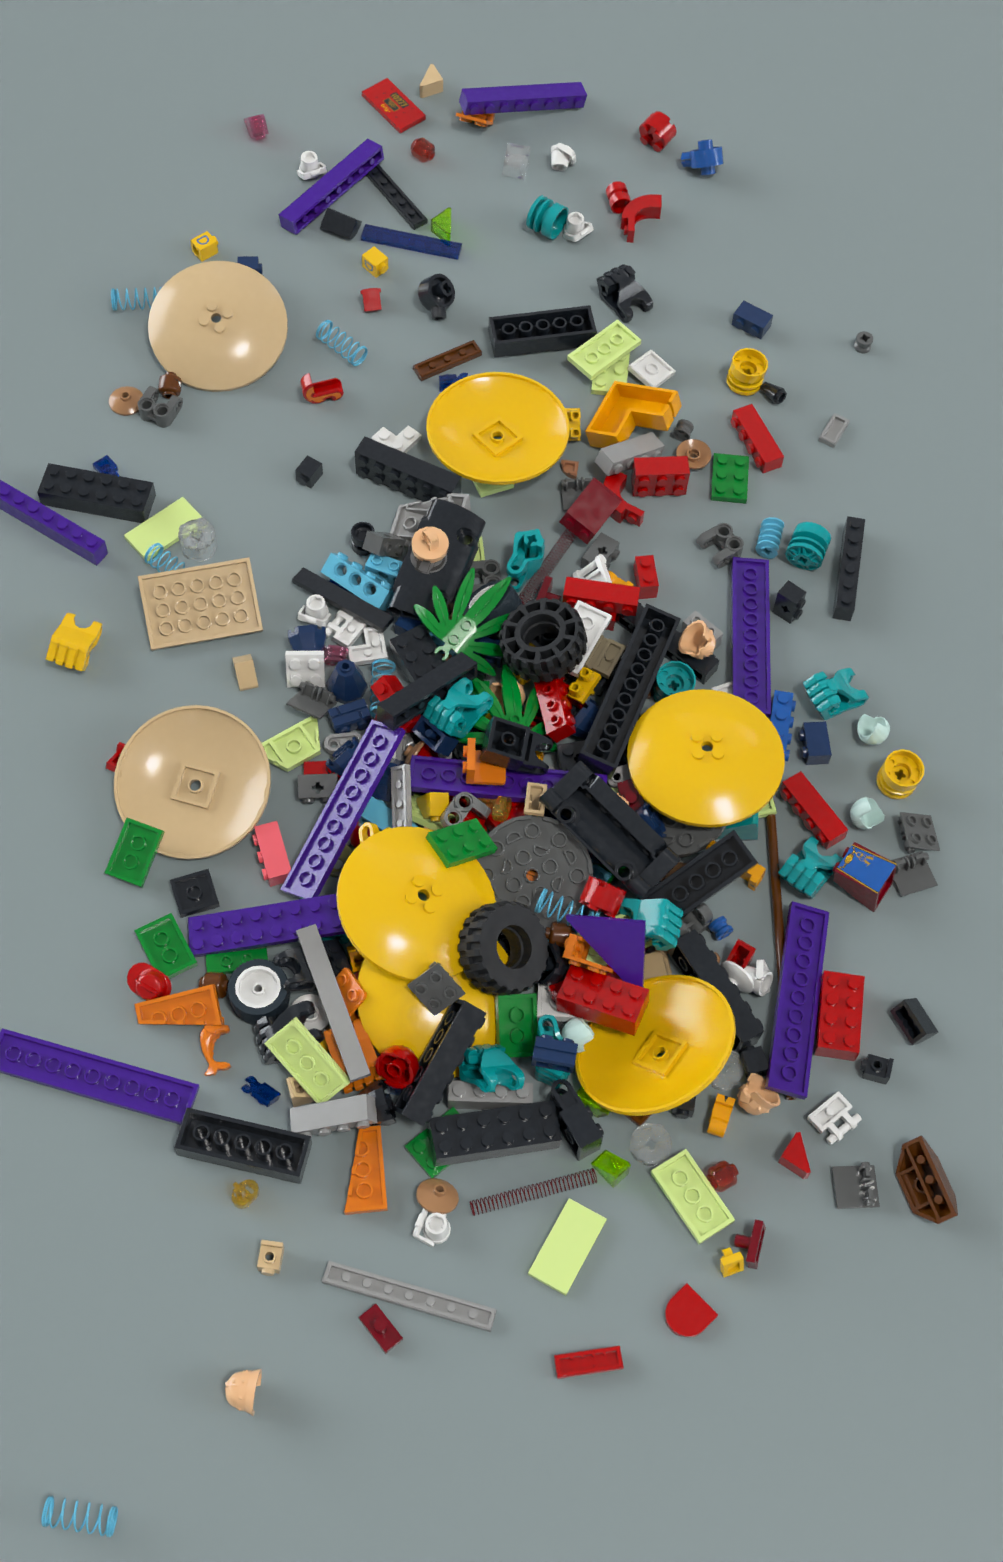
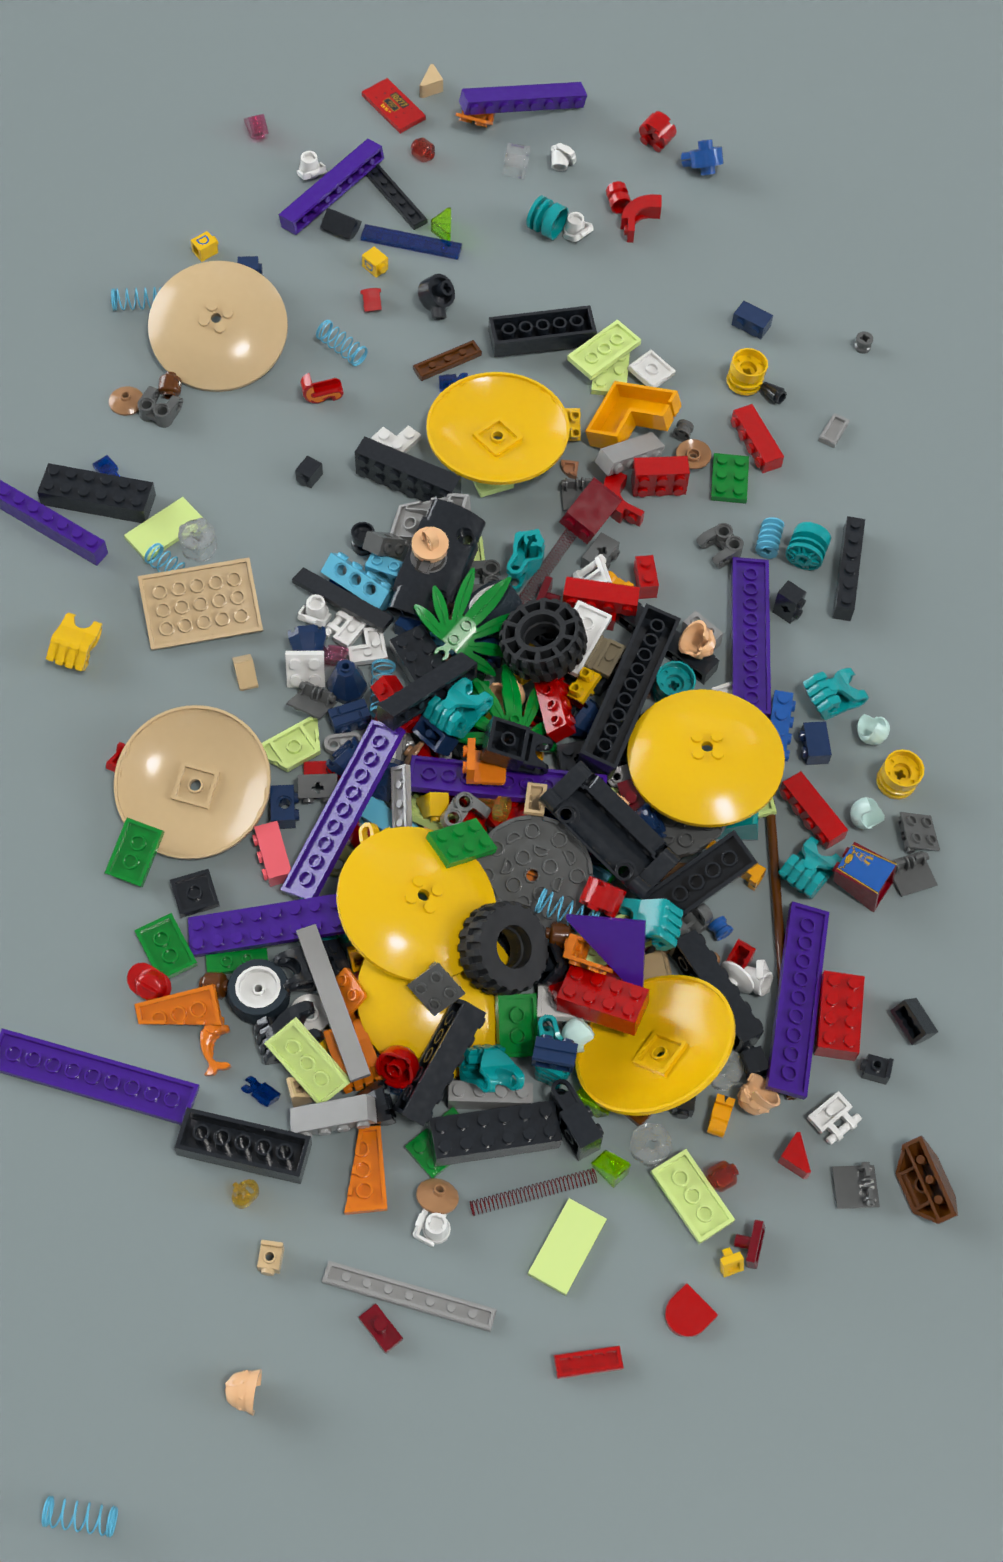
(280, 796): none -> dark blue brick
(621, 291): black piece -> none

